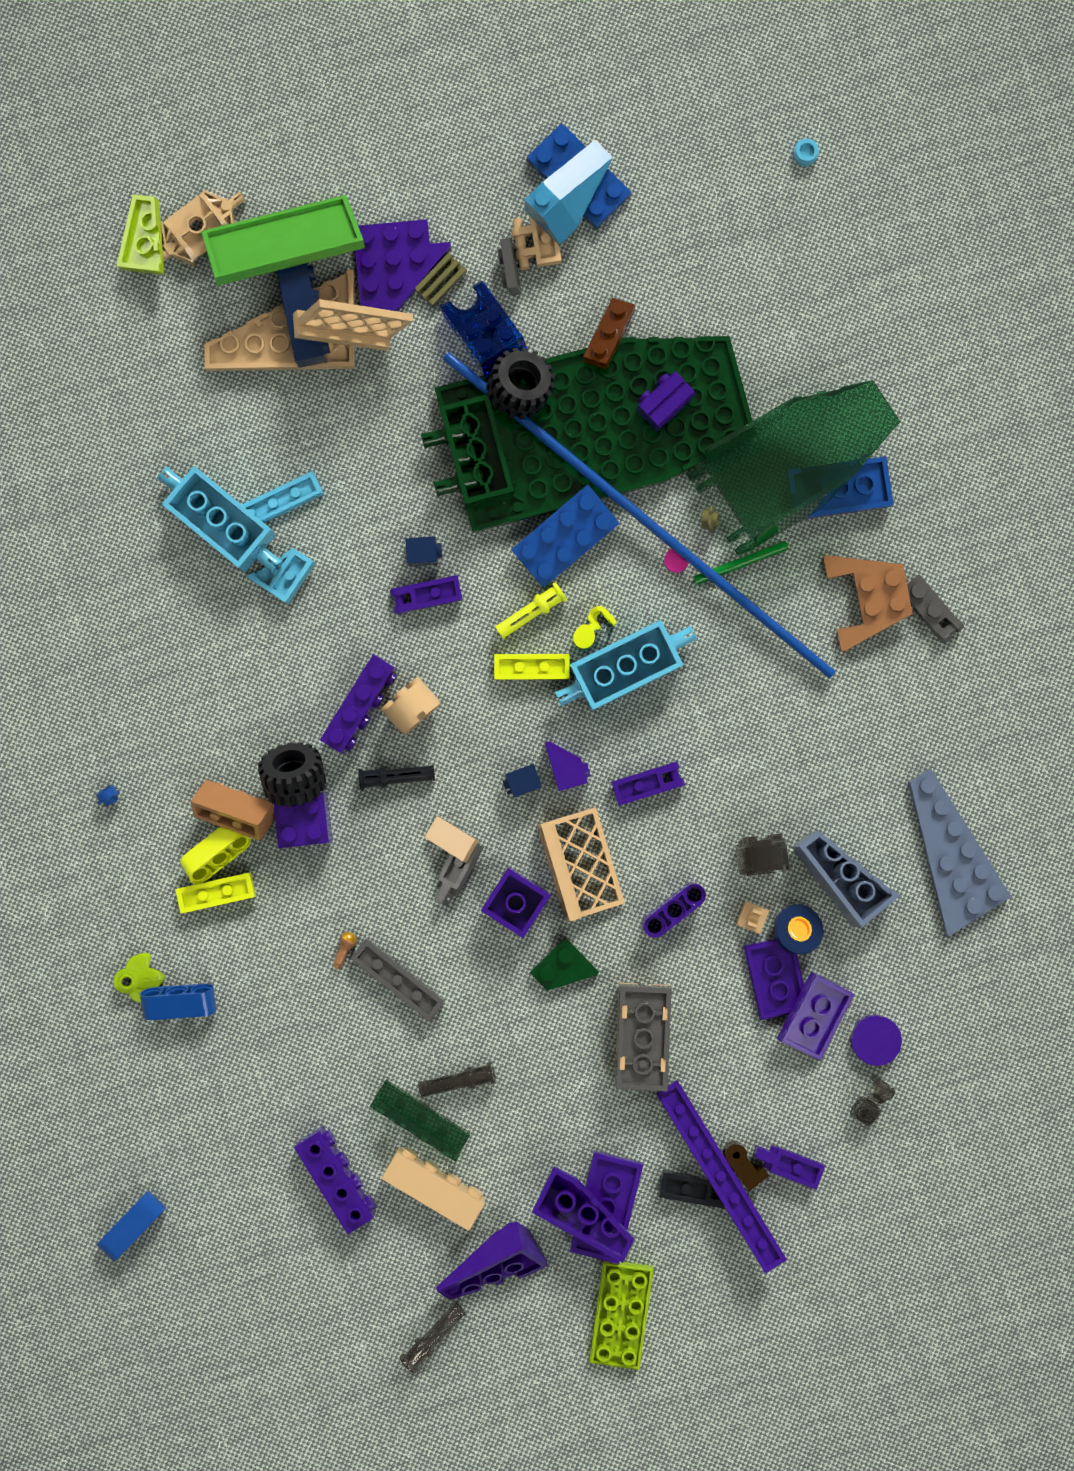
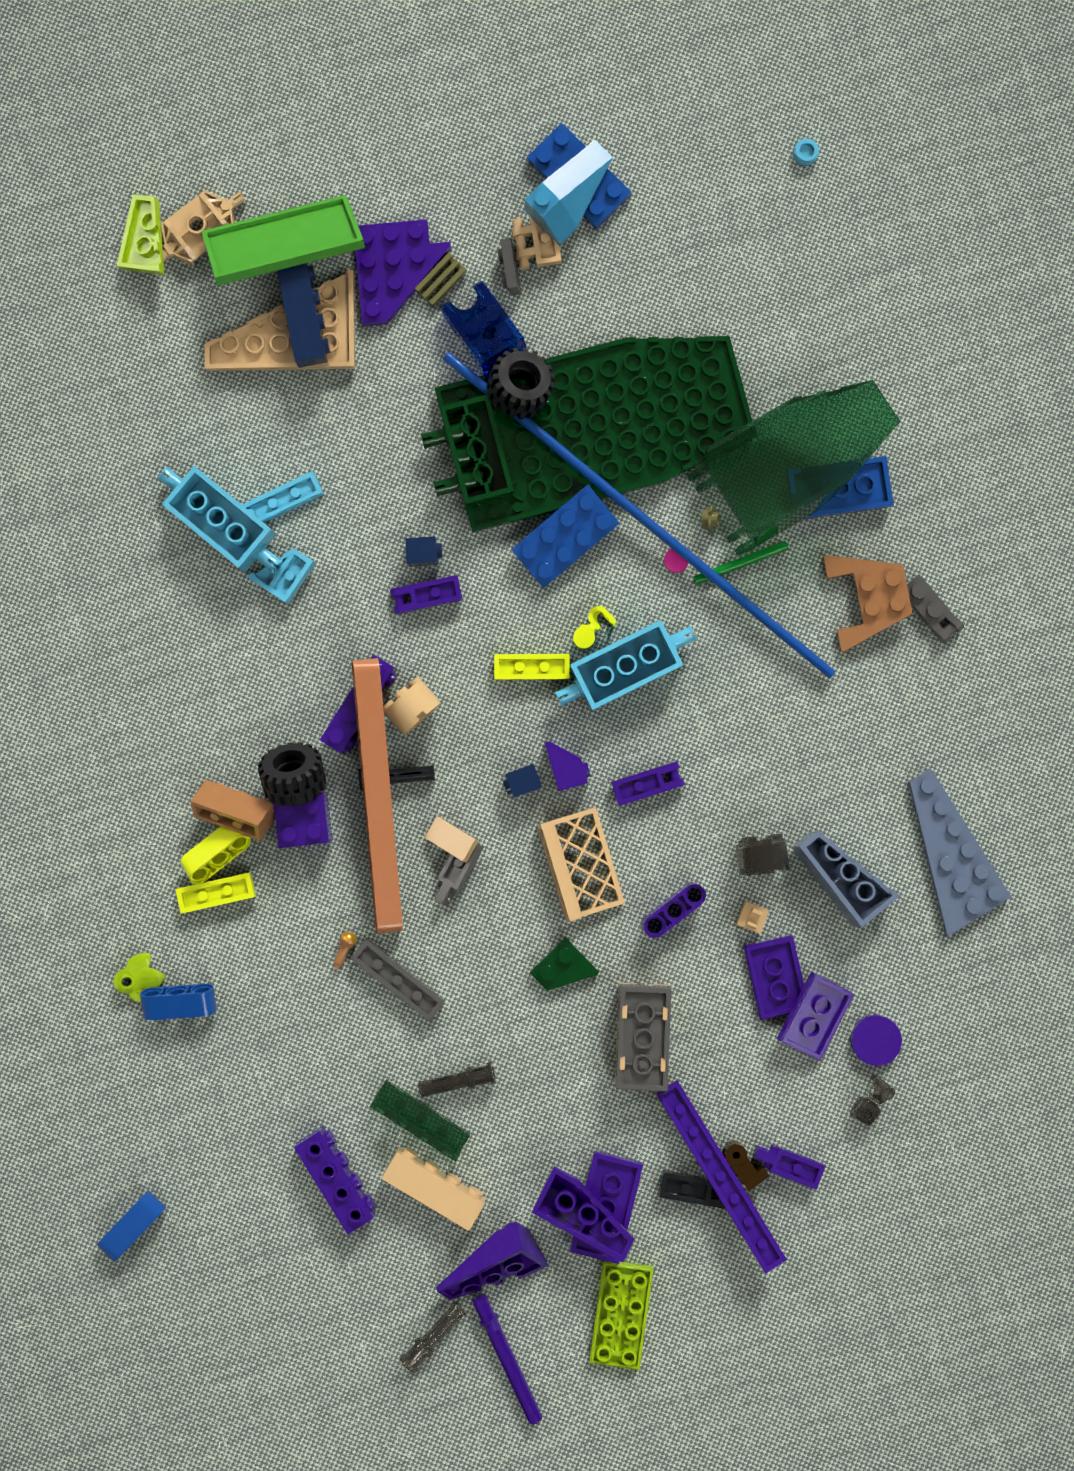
(107, 795): blue plate -> none
(349, 324): tan fence -> none
(377, 795): none -> nougat beam
(506, 629): neon yellow pin -> none
(507, 1358): none -> dark purple axle
(515, 902): dark purple brick -> none
(609, 333): reddish brown plate -> none
(665, 400): dark purple brick -> none
(798, 929): dark blue tile -> none

